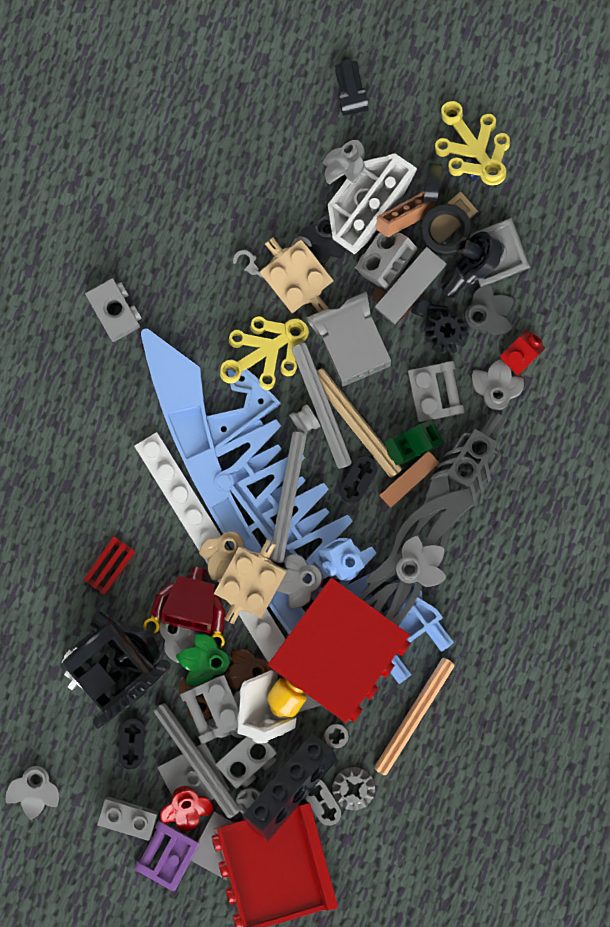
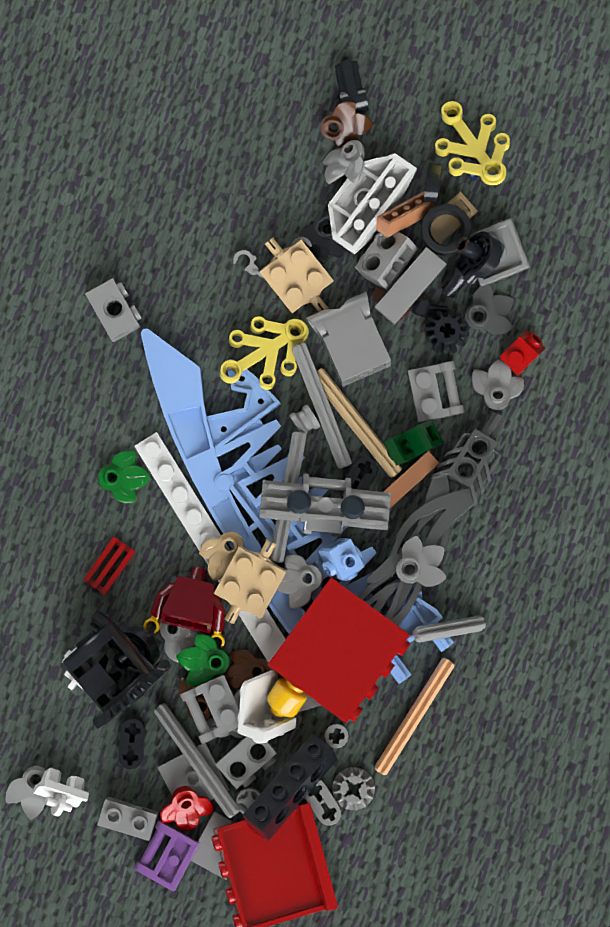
(58, 795): none -> white hips
(127, 477): none -> green plate
(325, 514): none -> light grey piece
(349, 124): none -> reddish brown plate
(449, 628): none -> light grey axle

